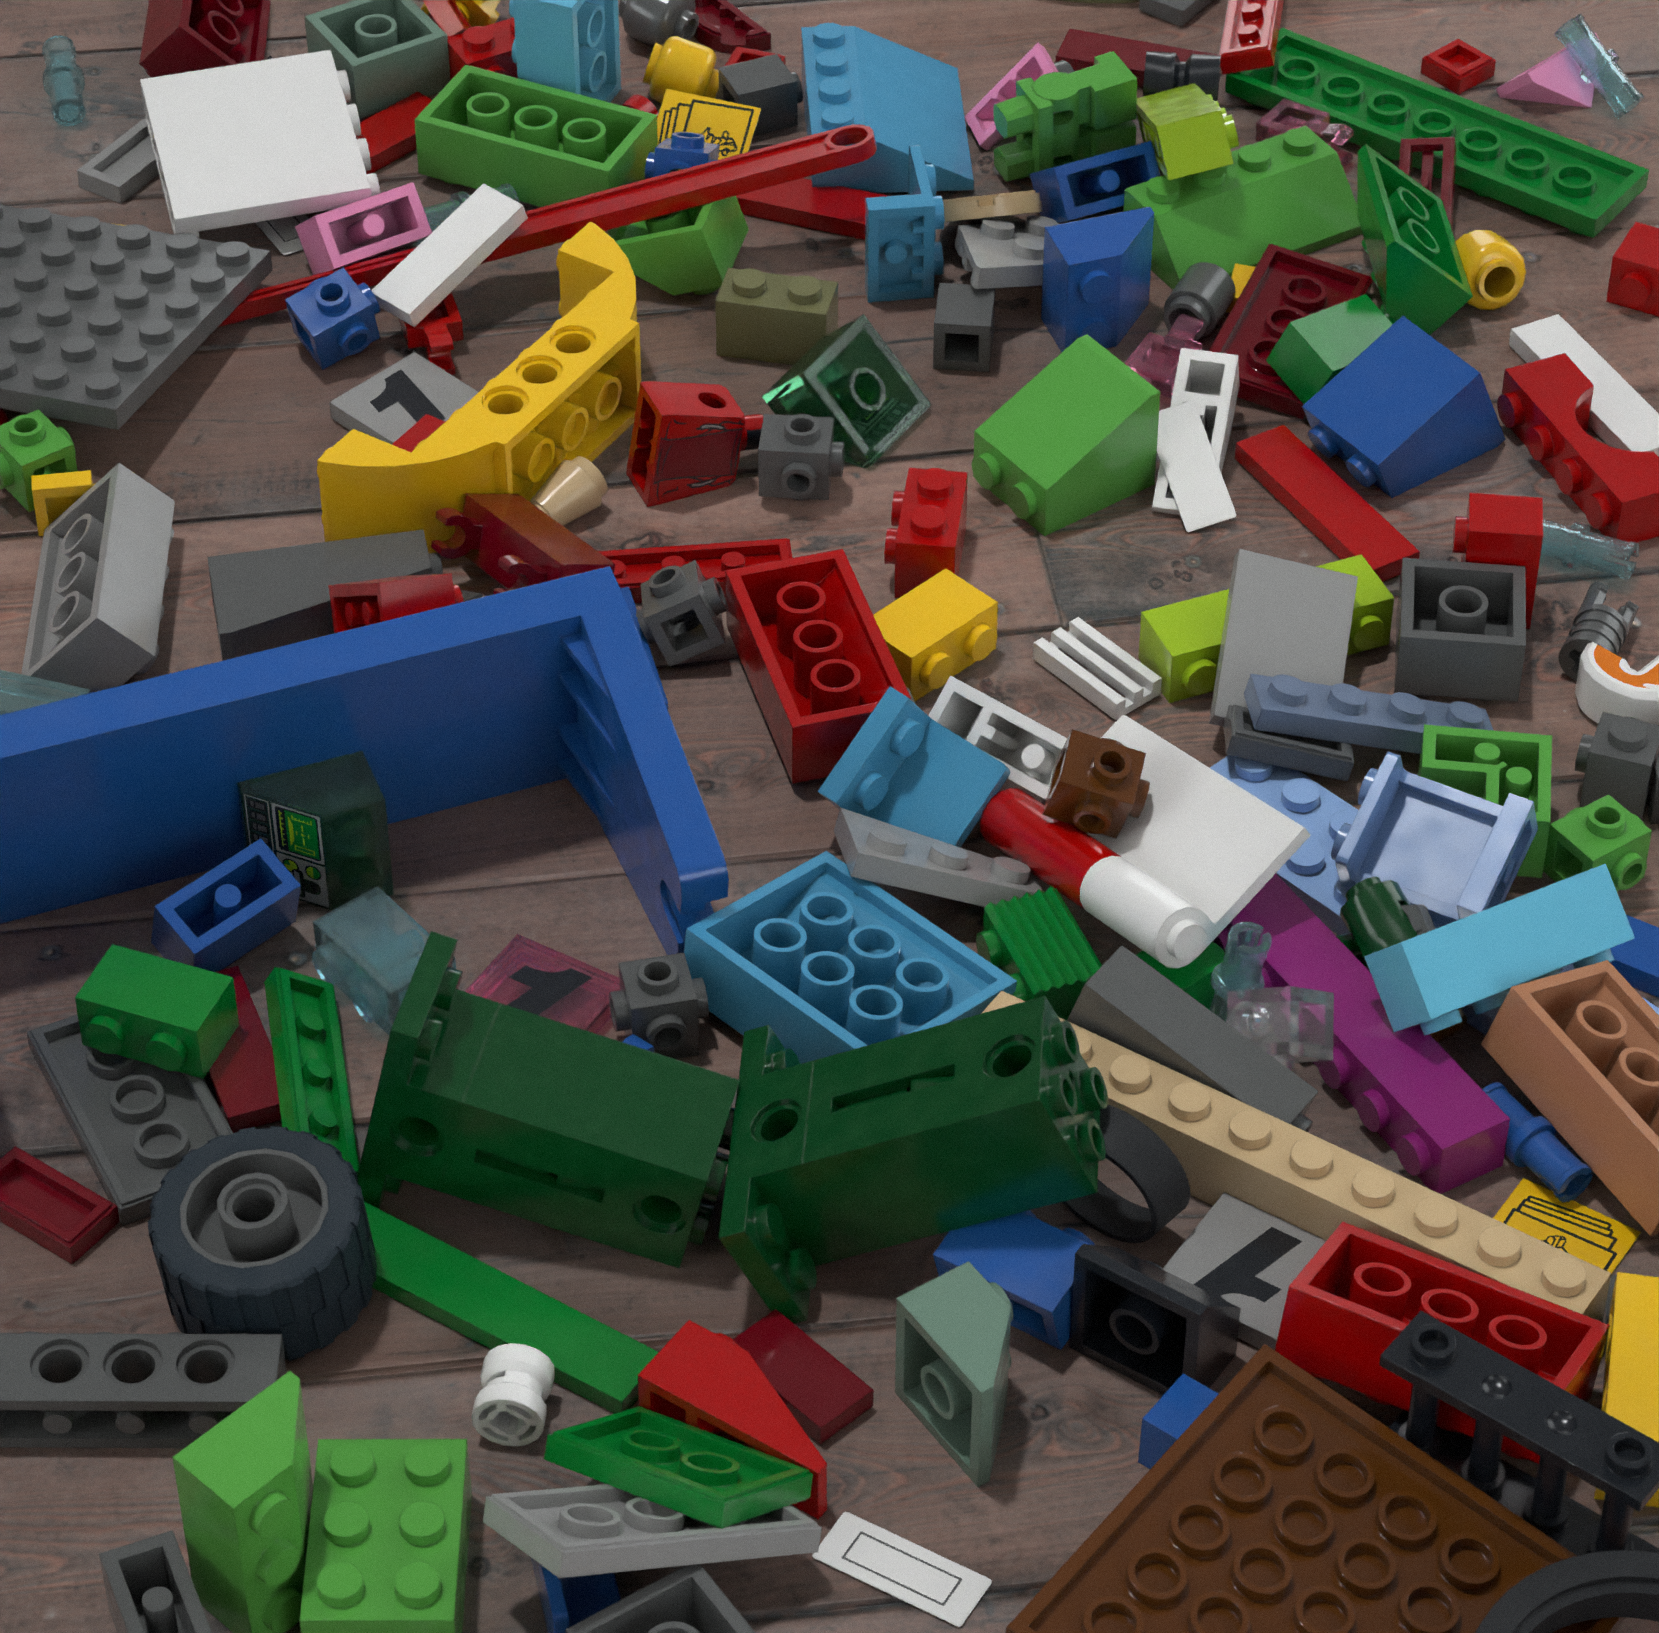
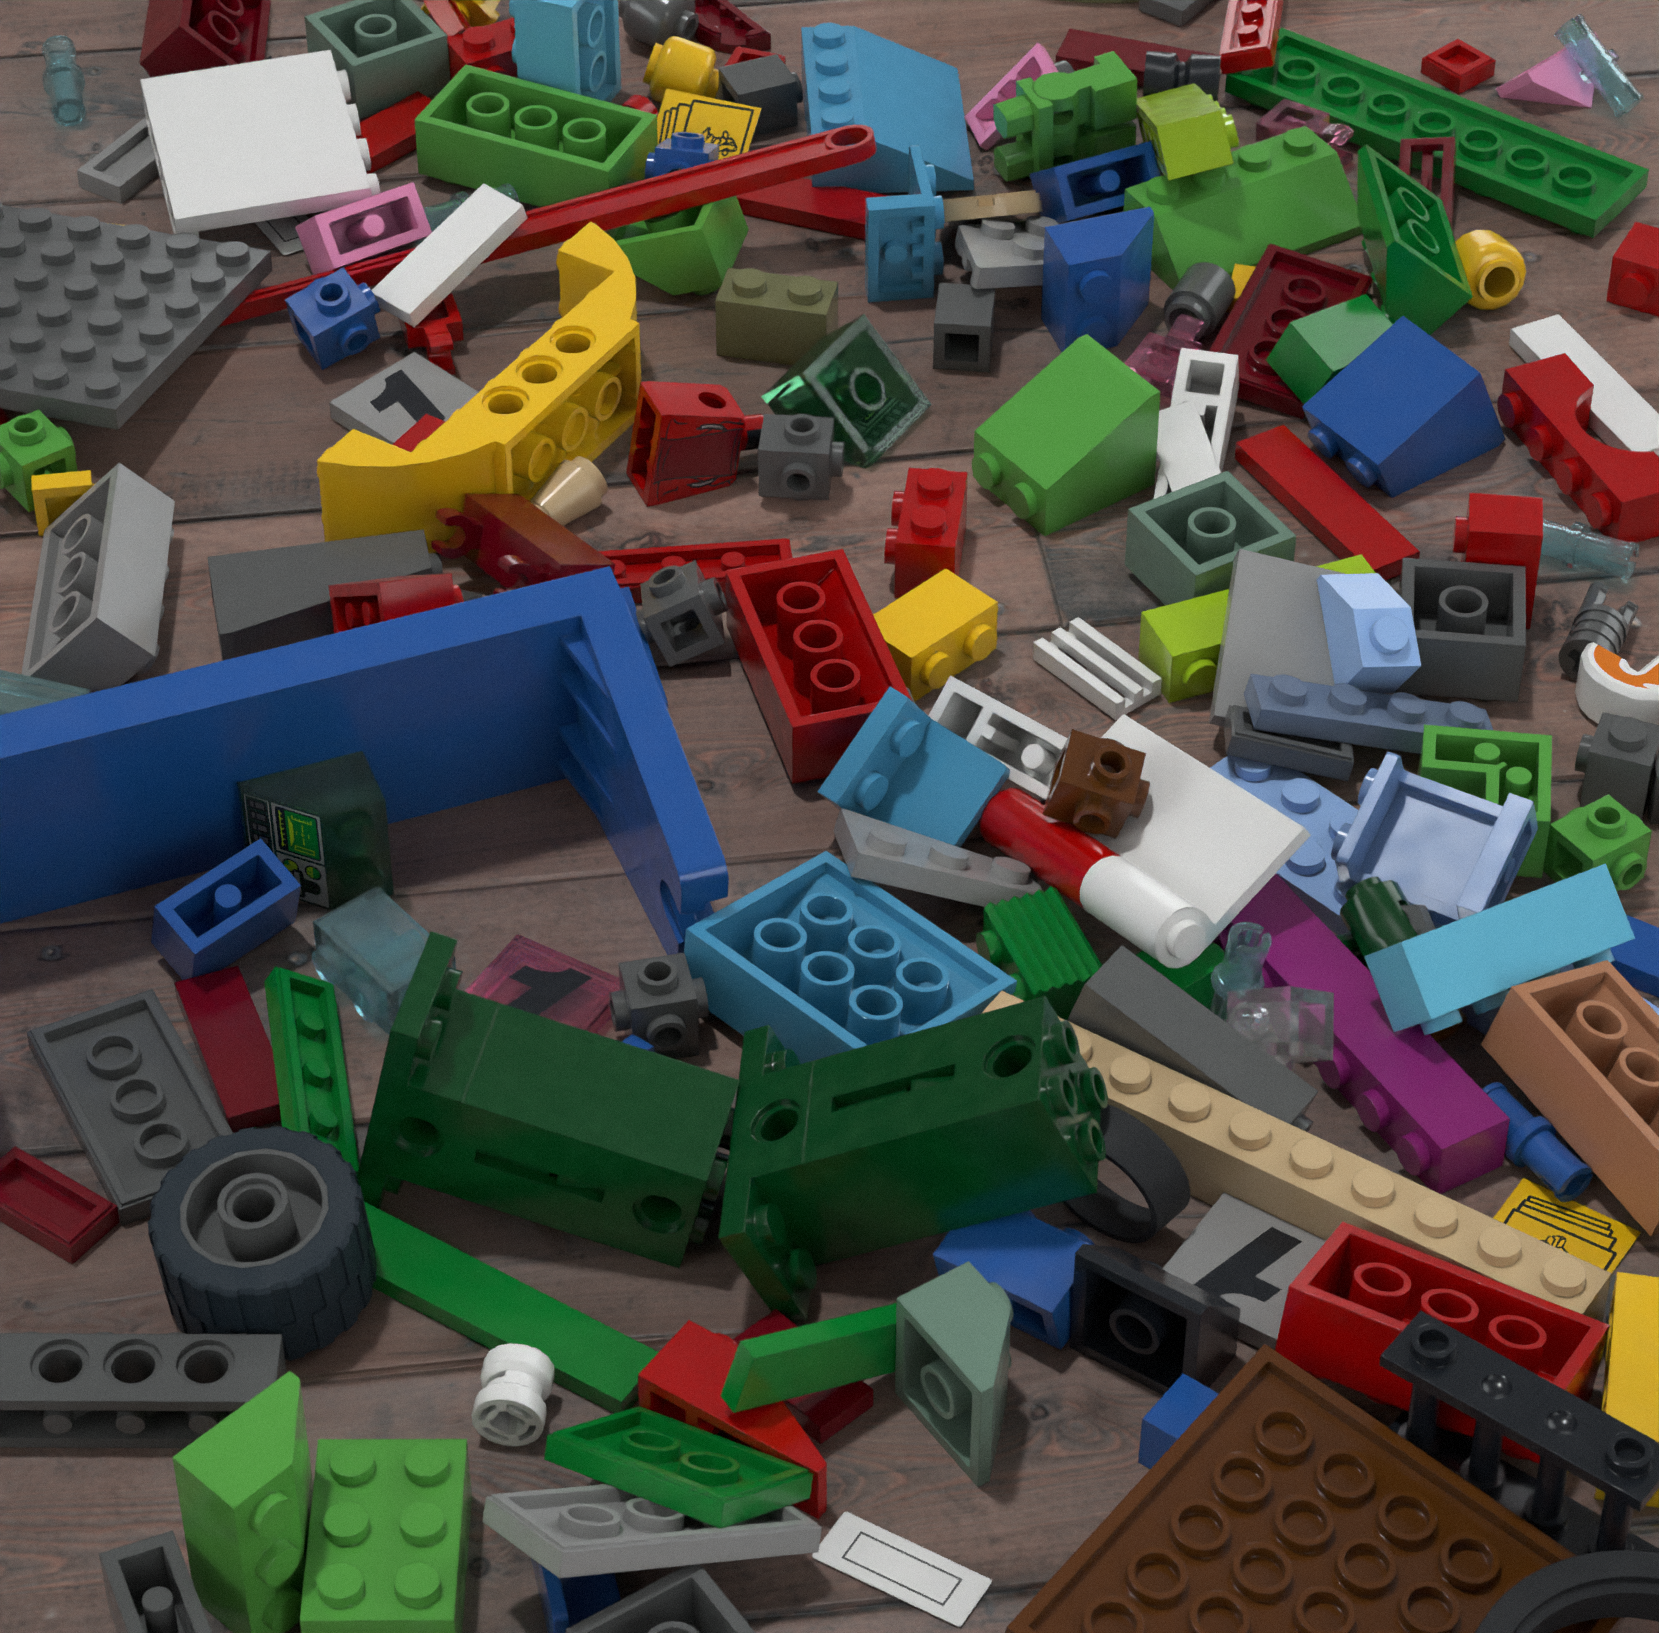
(157, 1011): green brick -> none
(812, 1358): none -> green tile
(1189, 537): none -> sand green brick
(1368, 632): none -> light blue slope

